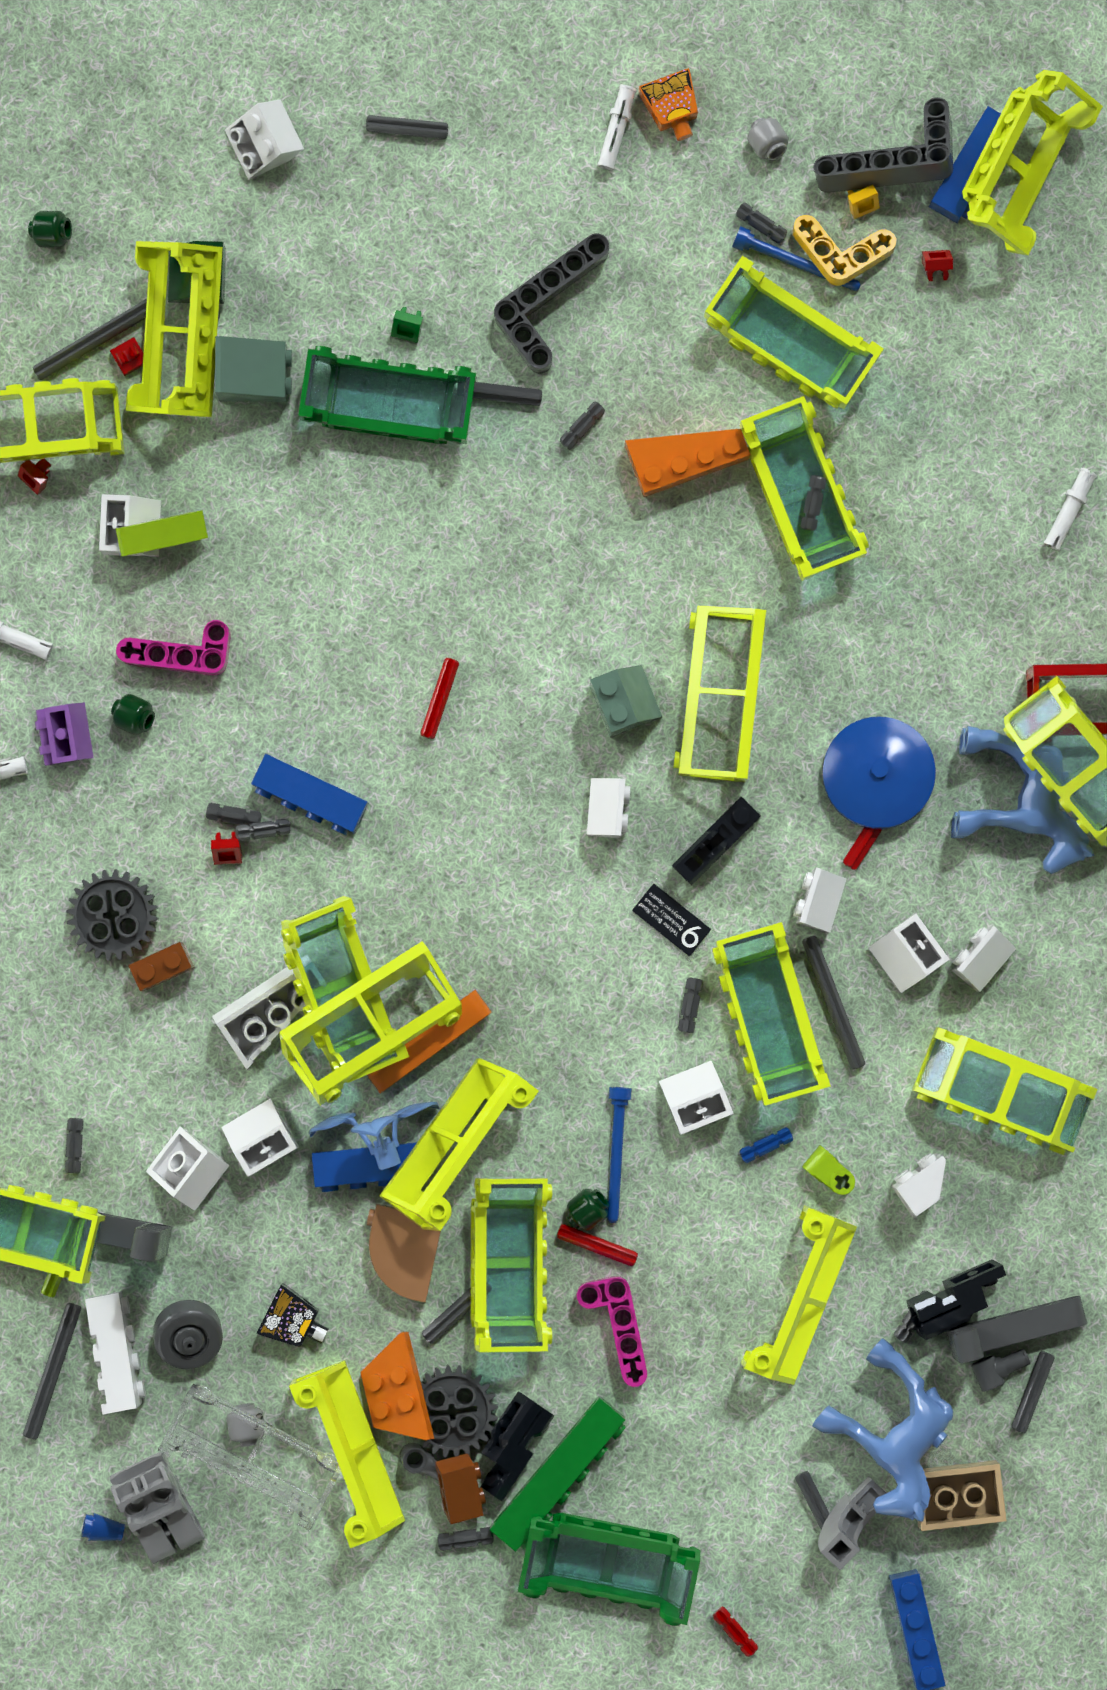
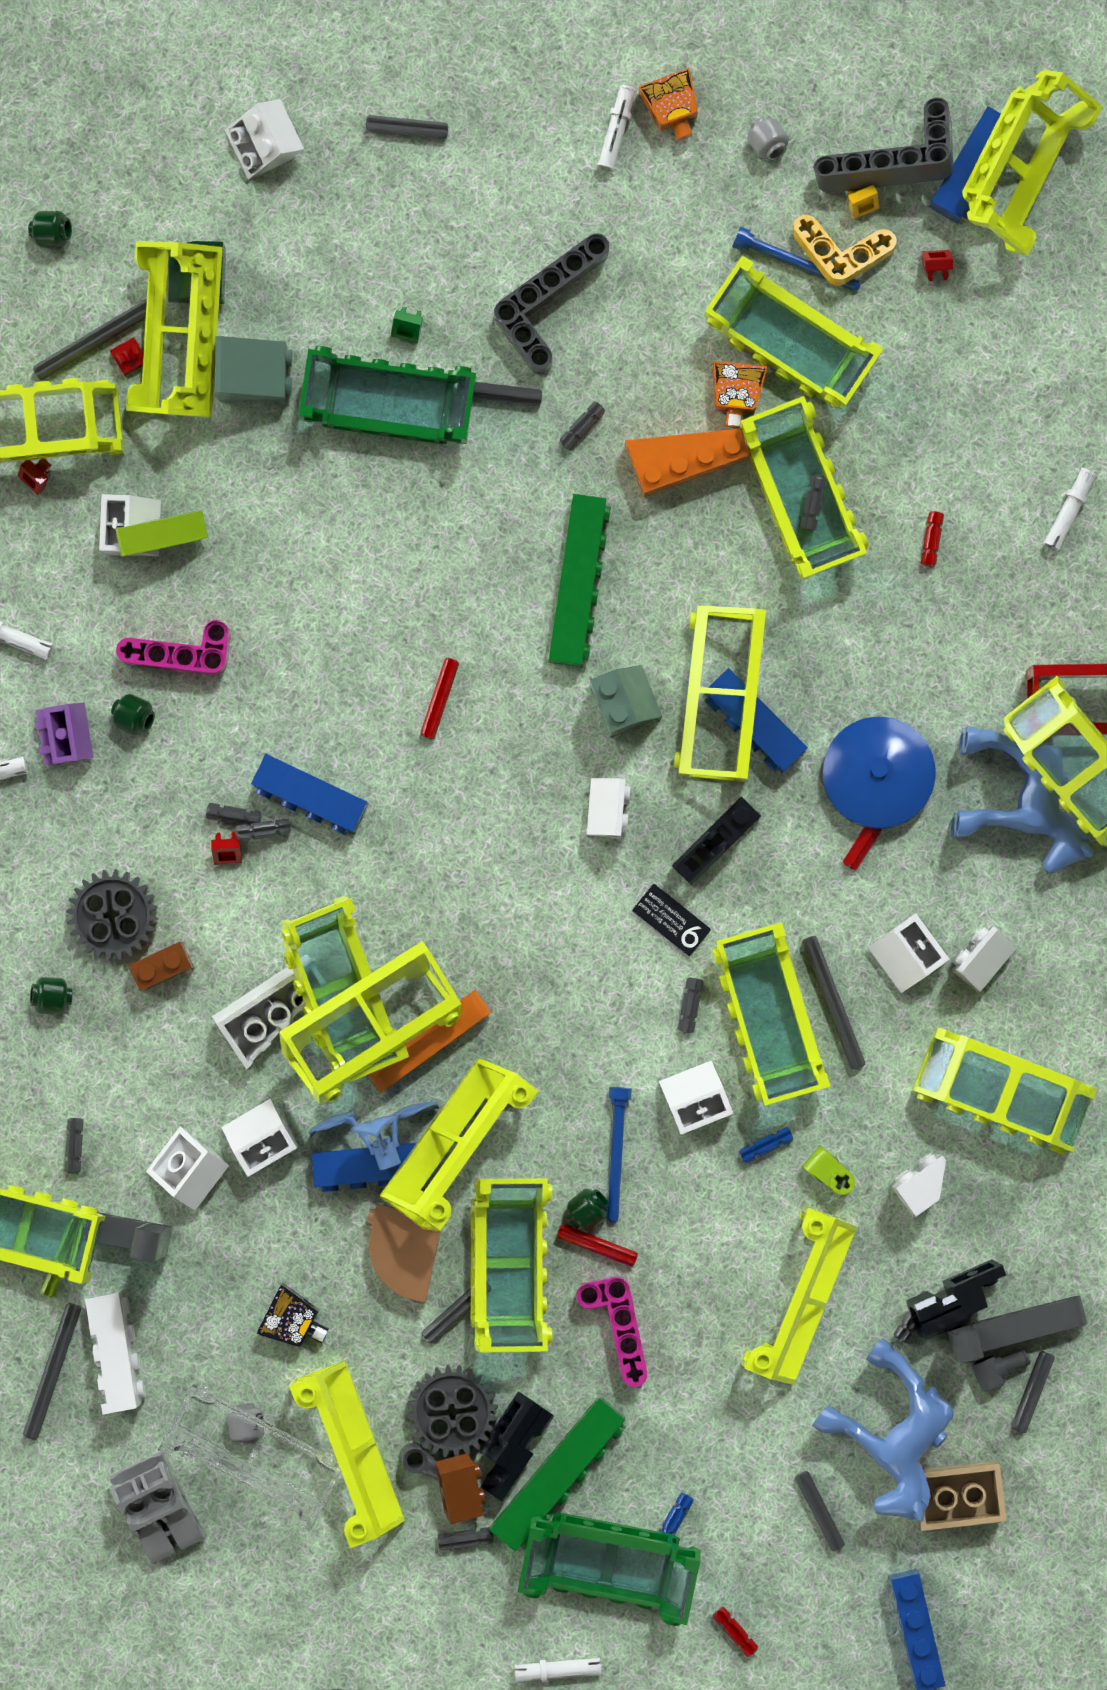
(50, 995): none -> dark green head
(102, 1528): blue cone -> none
(187, 1334): dark grey wheel -> none
(396, 1391): orange wing -> none
(557, 1670): none -> white pin
(577, 580): none -> green brick
(677, 1514): none -> blue axle
(737, 389): none -> torso
(761, 223): dark grey axle -> none
(769, 732): none -> blue brick
(820, 900): white slope -> none
(845, 1522): light grey arch -> none
(932, 538): none -> red axle

